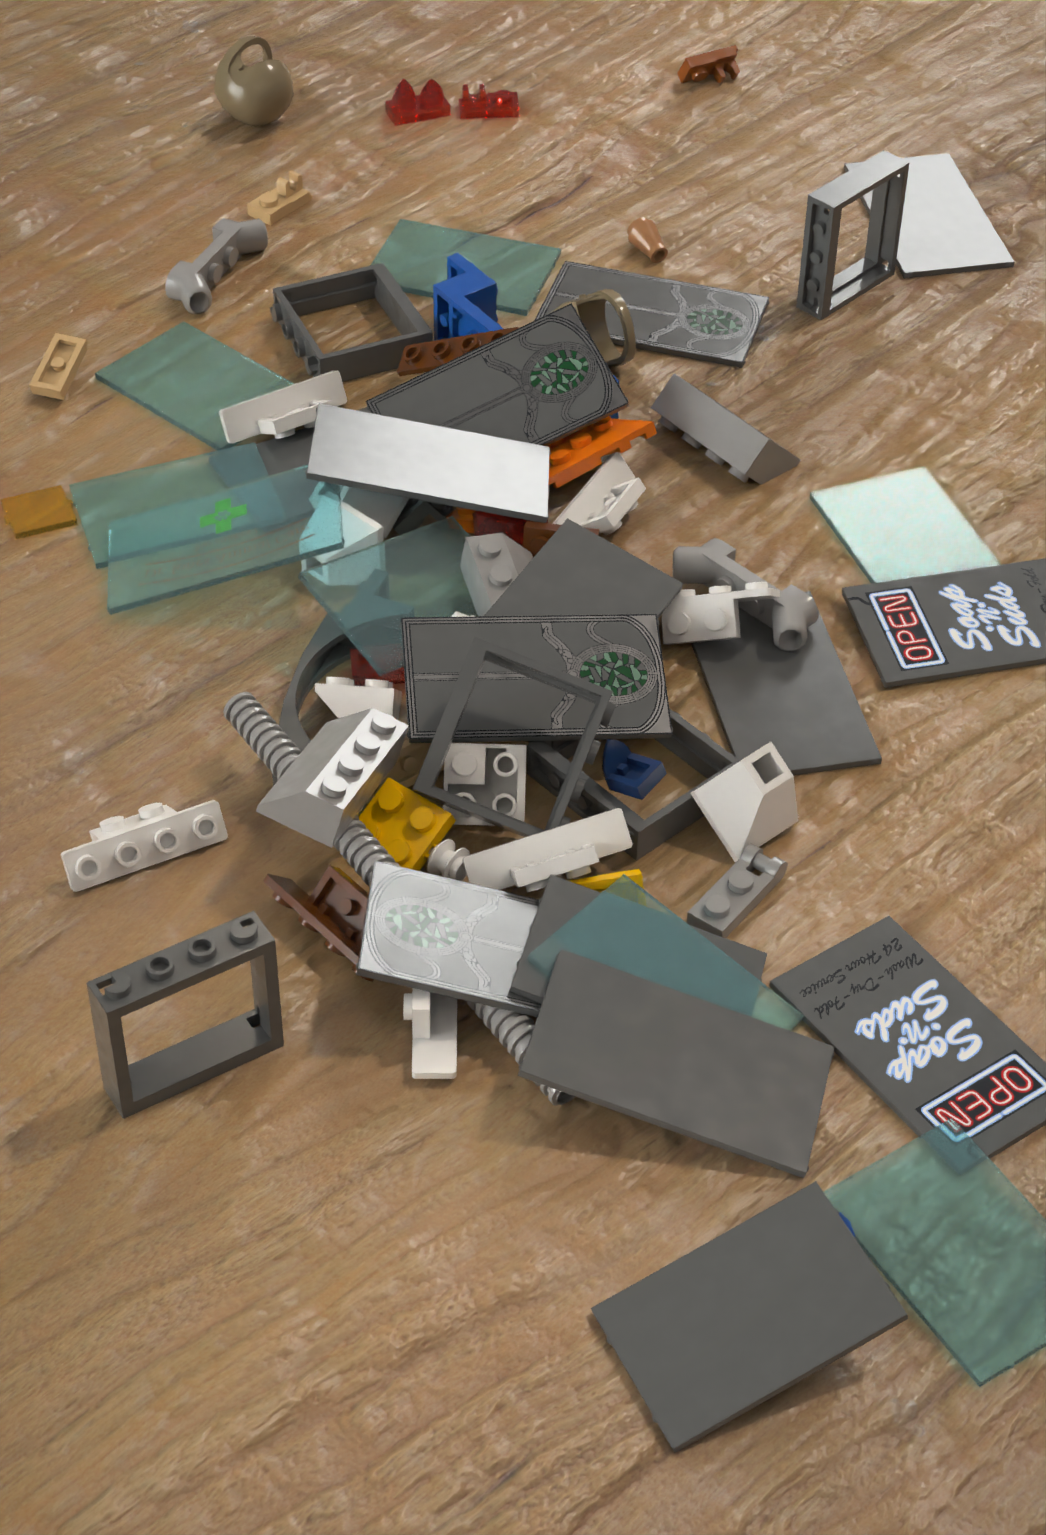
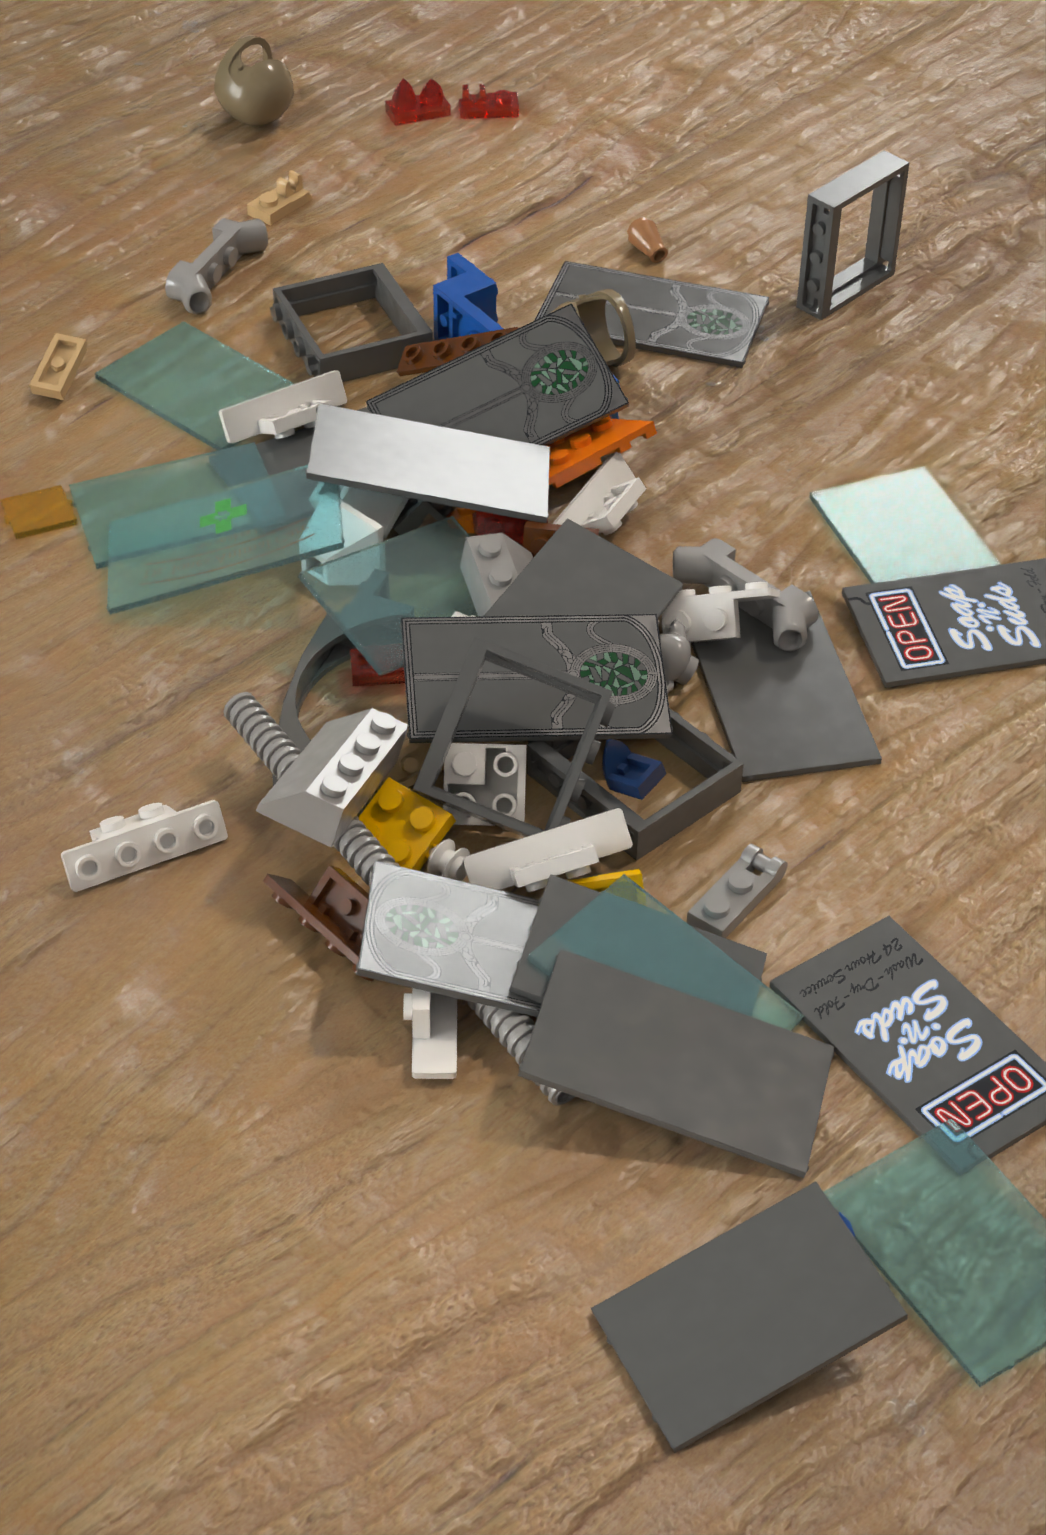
(202, 1055): dark grey window -> none
(347, 699): white slope -> none
(419, 253): clear light blue piece -> none
(677, 660): none -> light grey piece
(714, 62): dark orange plate -> none
(721, 432): light grey slope -> none
(750, 800): white slope -> none
(942, 222): piece -> none

